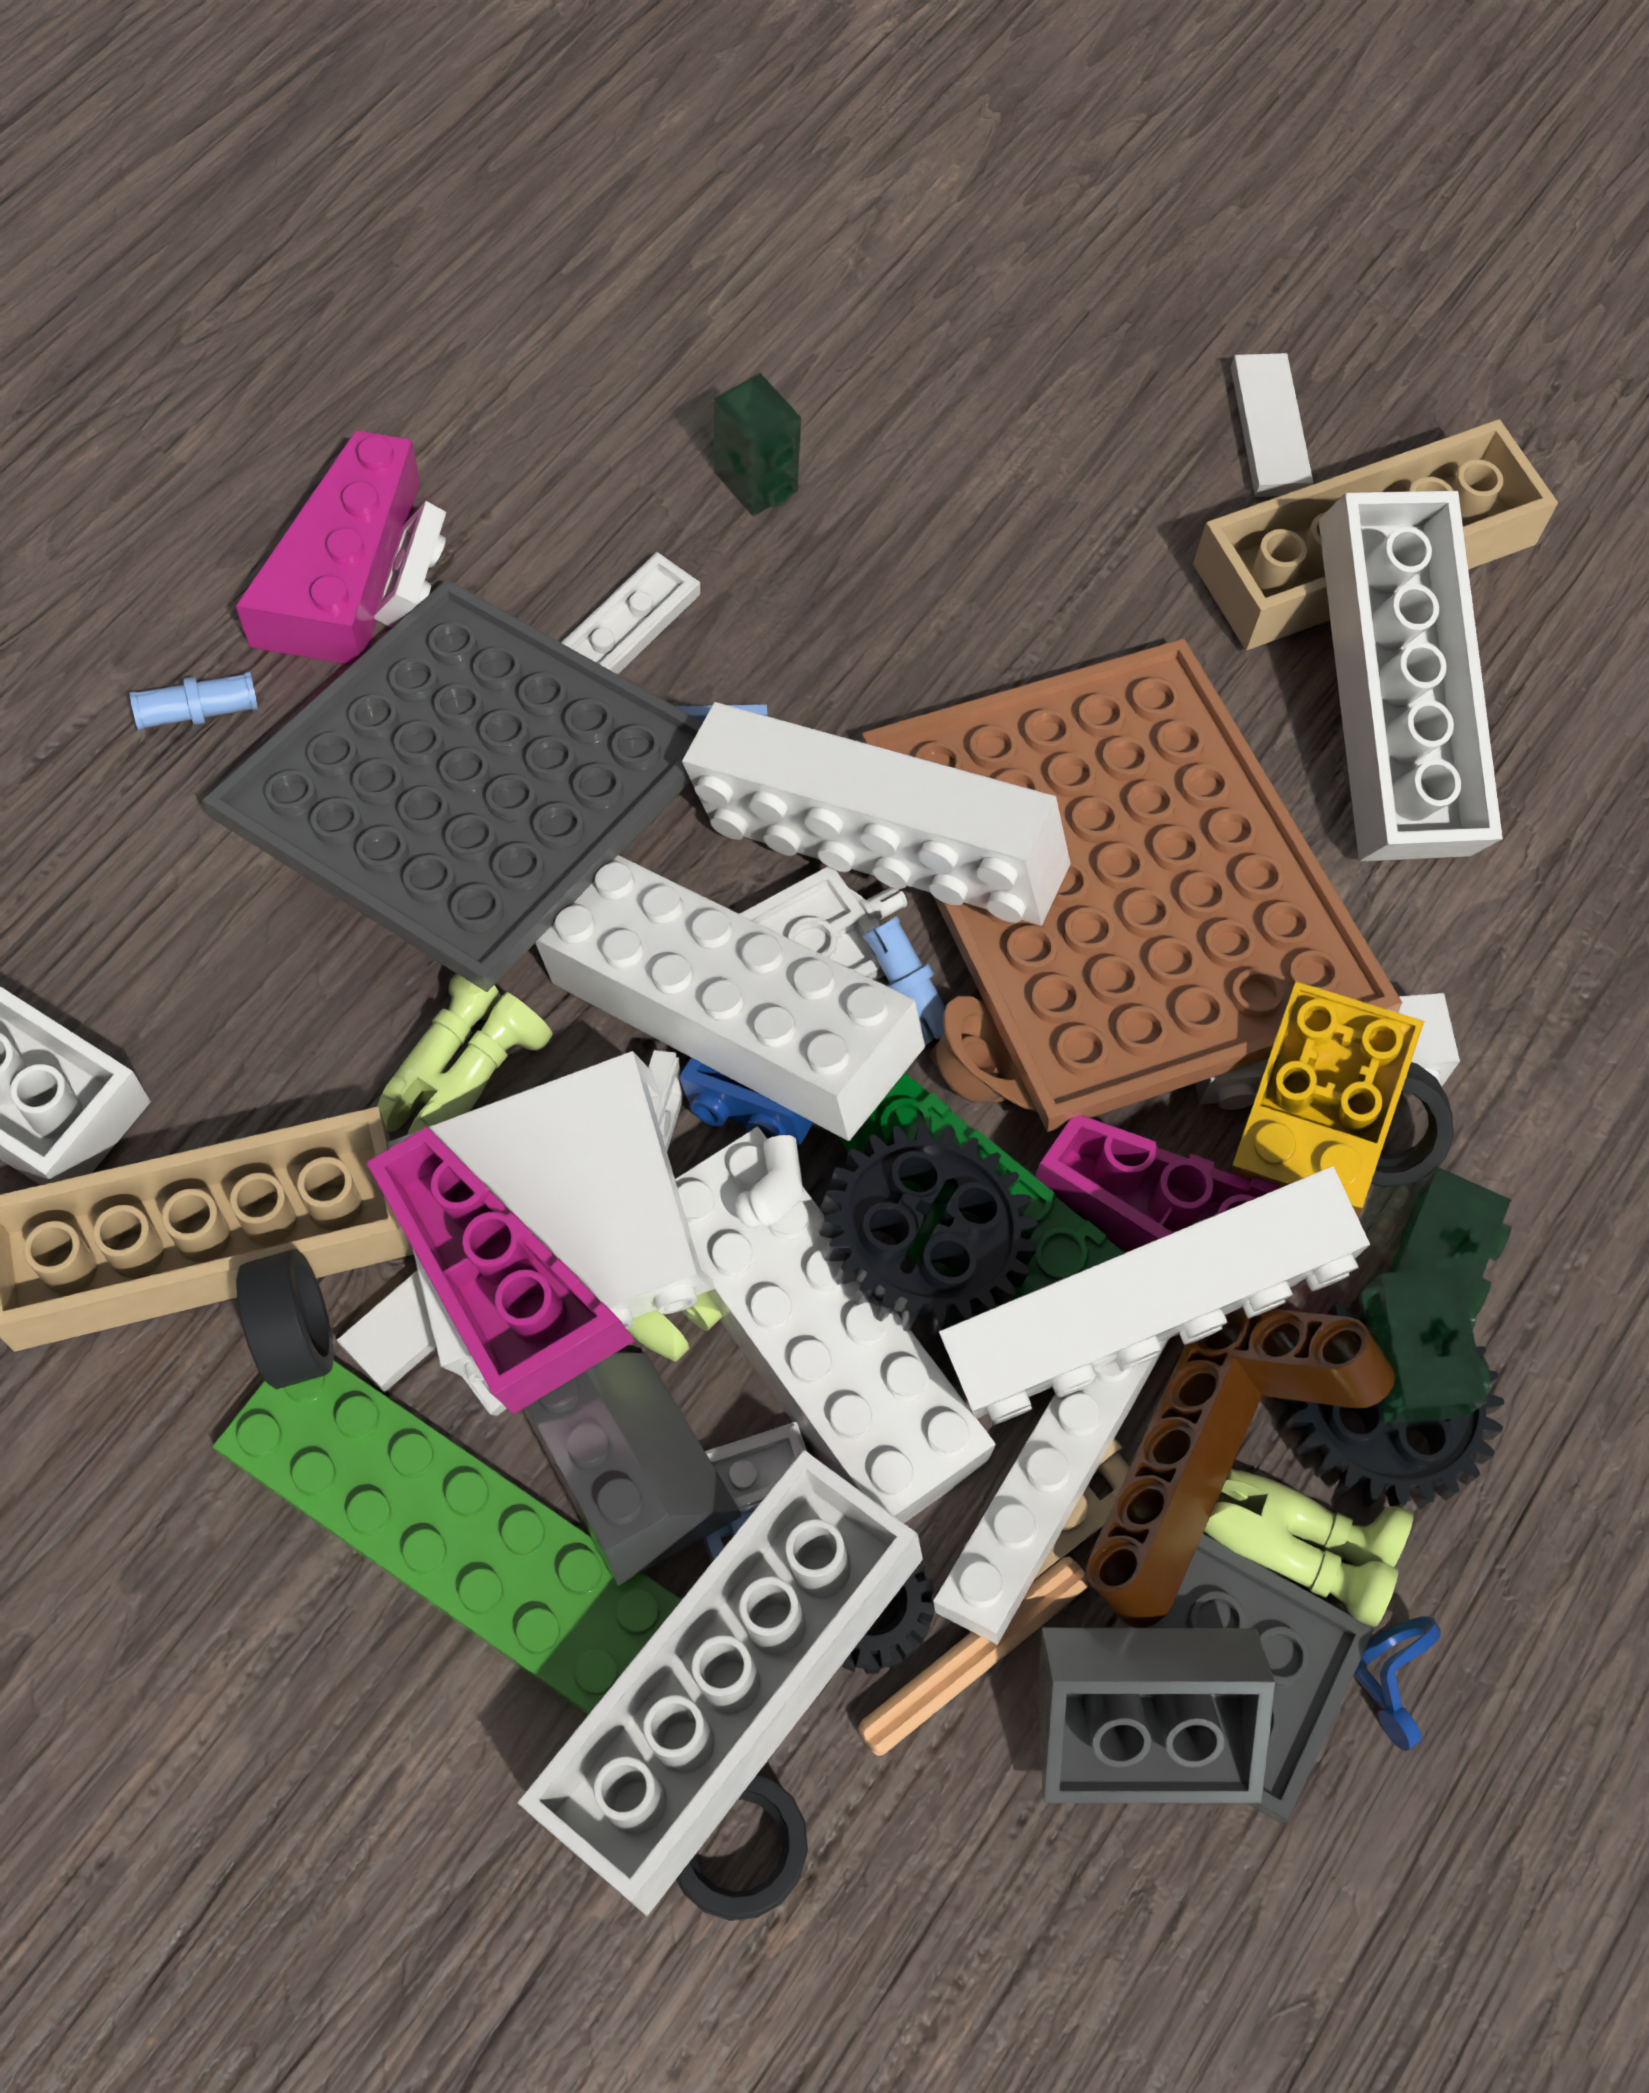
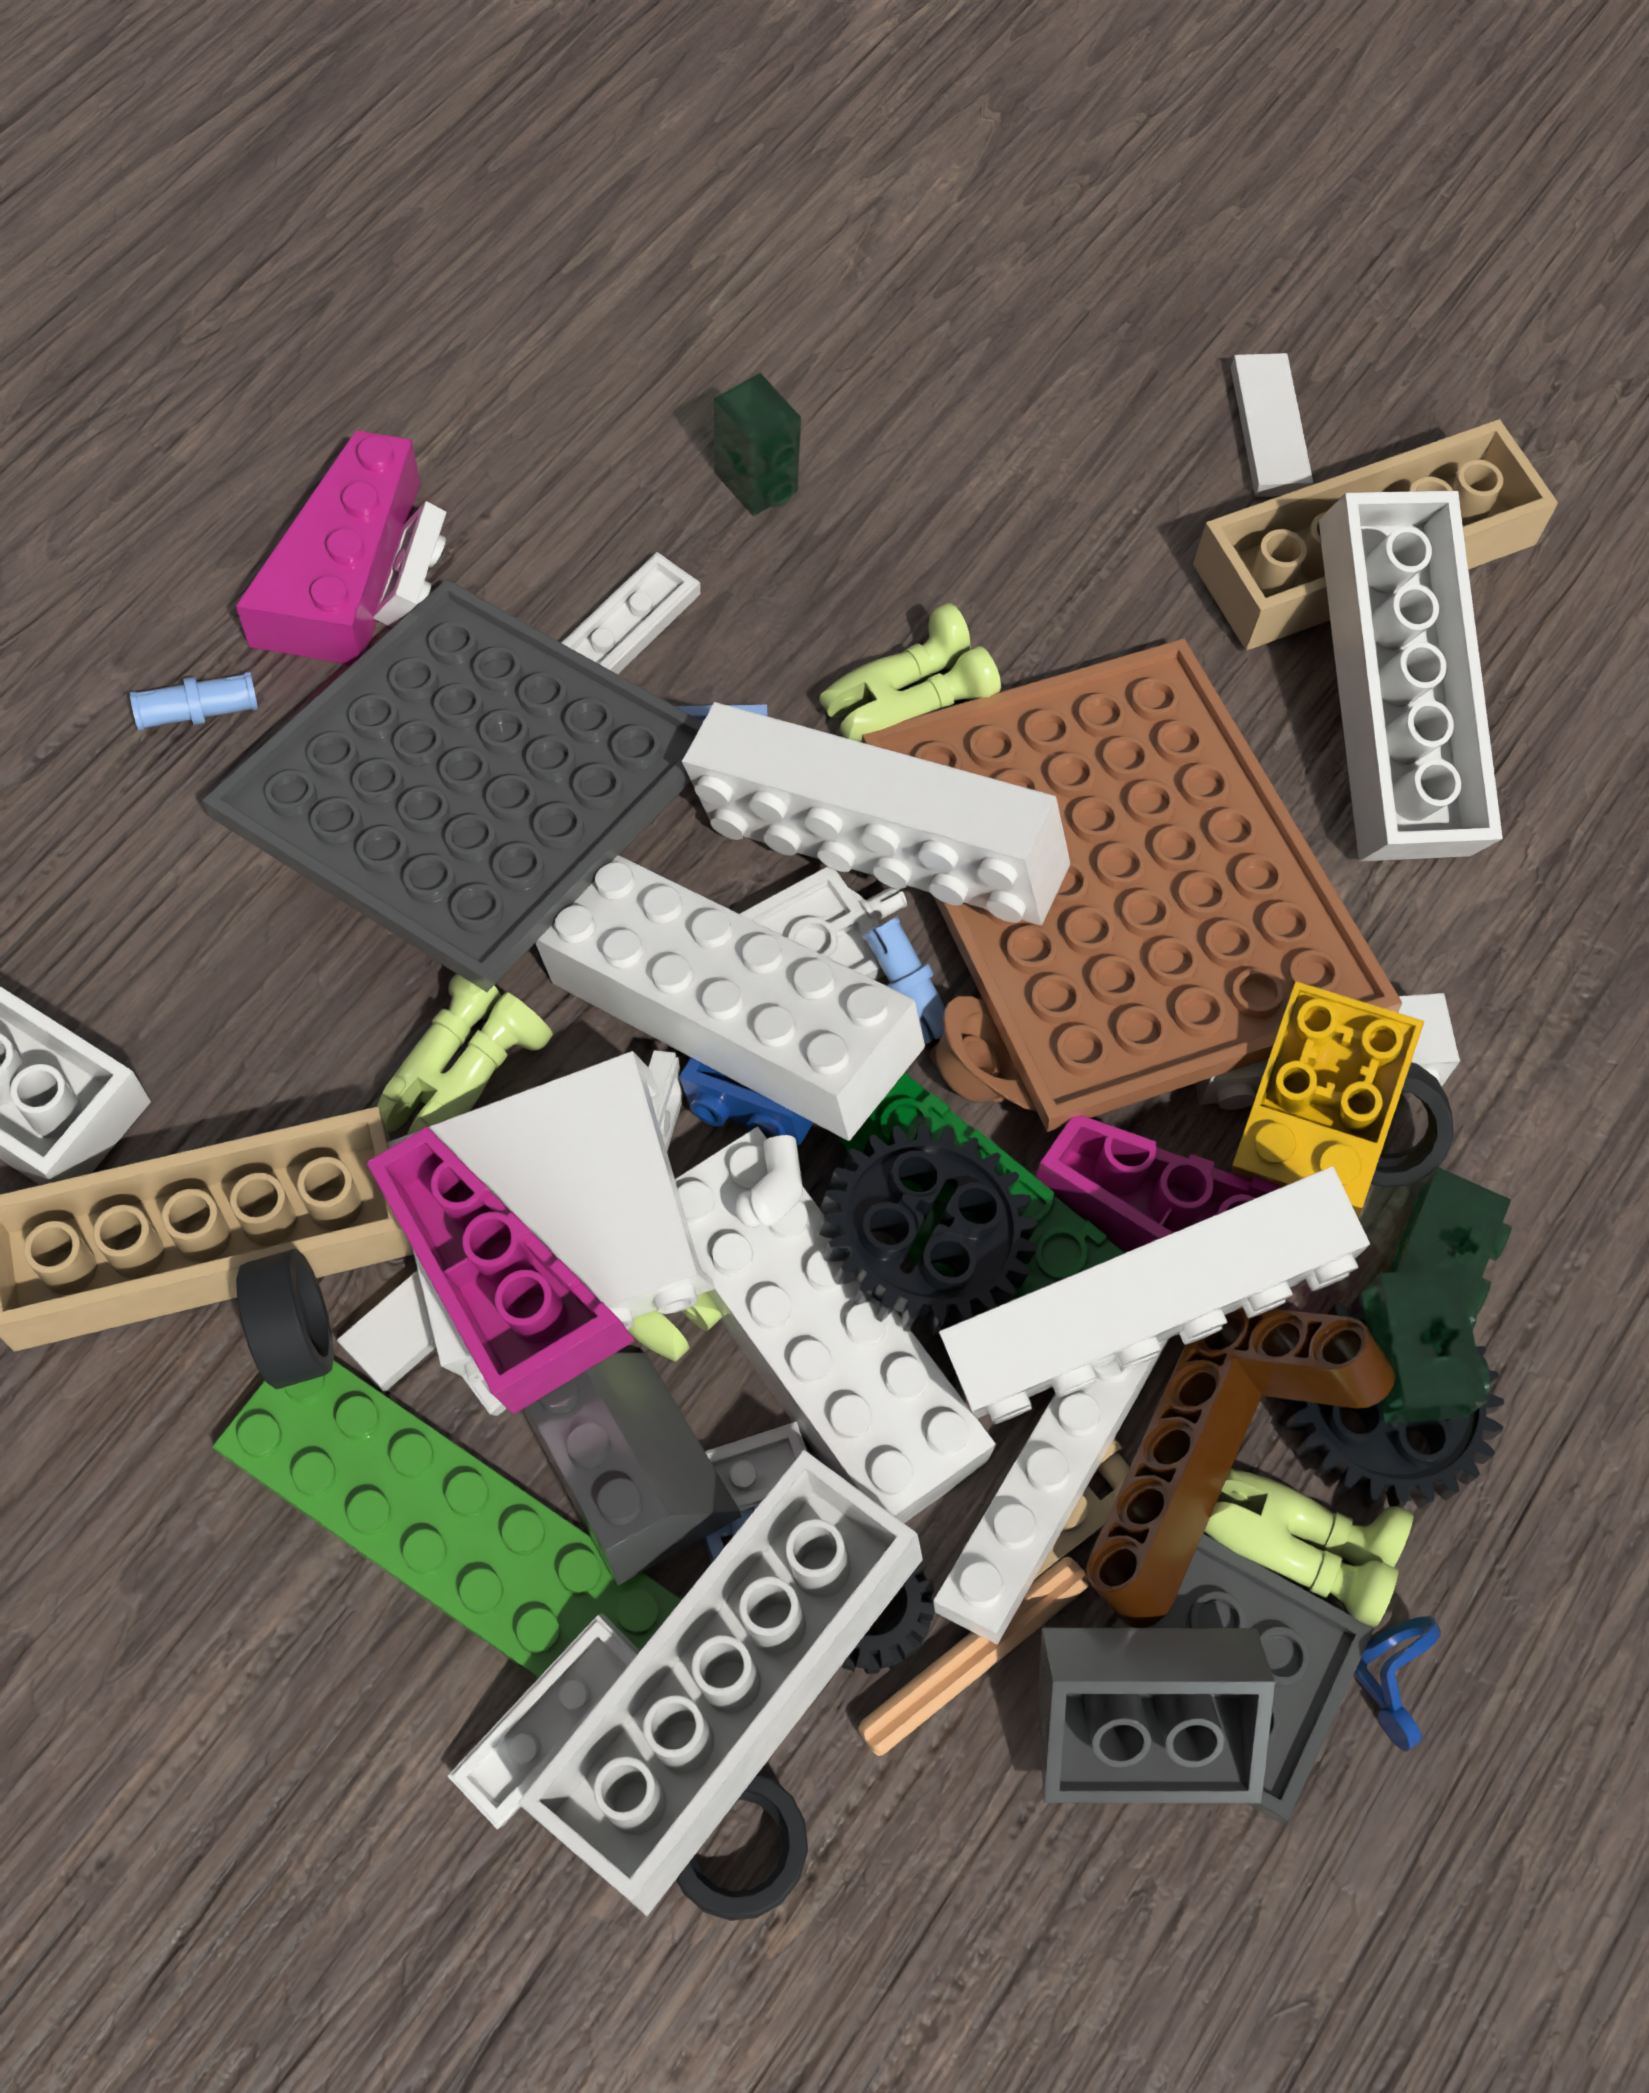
(542, 1721): none -> white tile
(948, 647): none -> yellowish green piece

